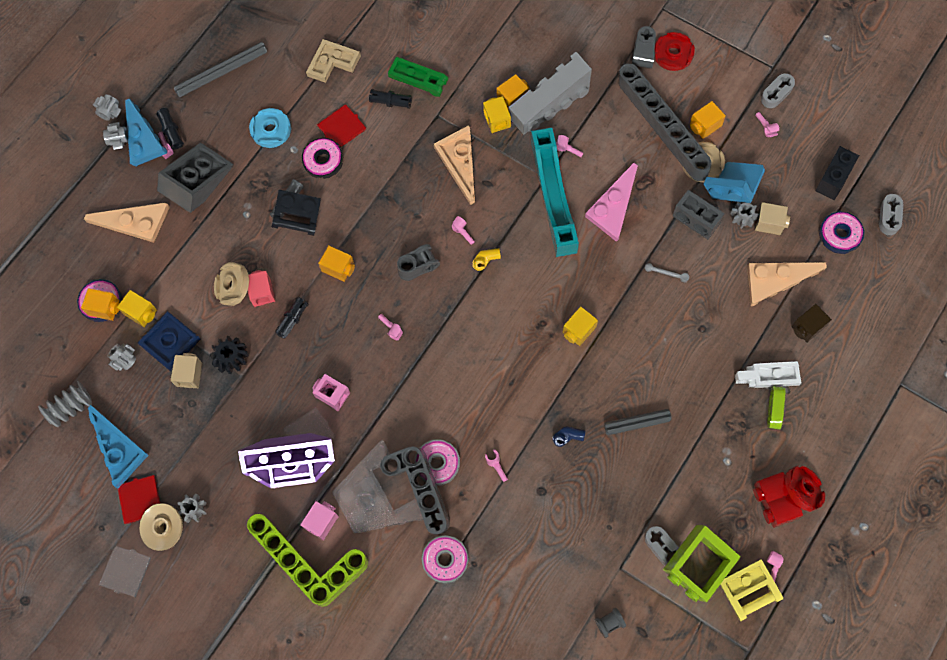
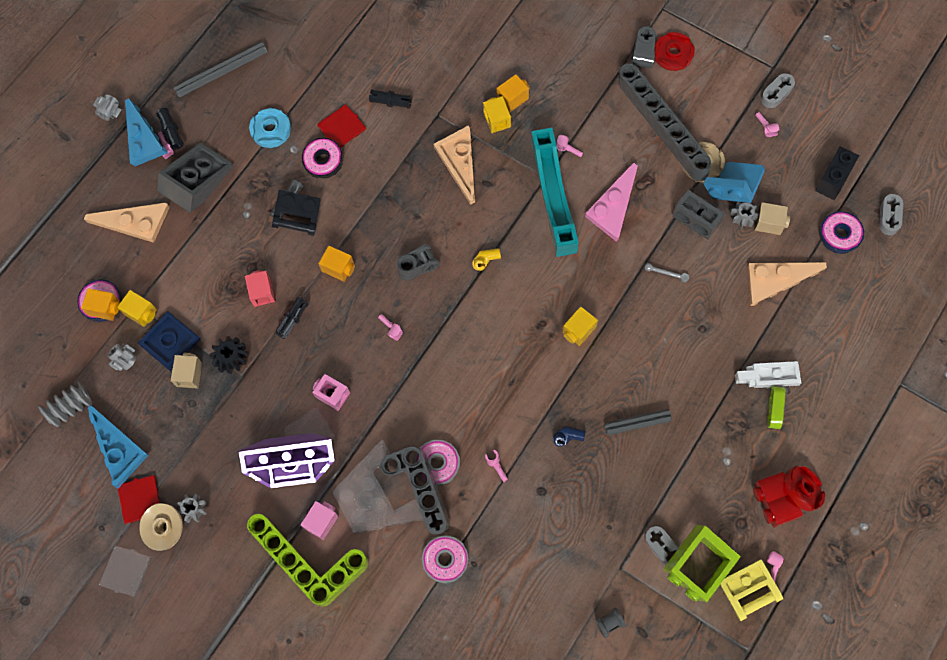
(115, 135): light grey gear -> none
(240, 281): tan tile -> none
(331, 55): tan plate -> none
(417, 76): green plate -> none
(458, 225): bright pink hand -> none
(552, 95): light grey wedge -> none
(707, 120): light orange brick -> none
(811, 323): dark brown brick -> none

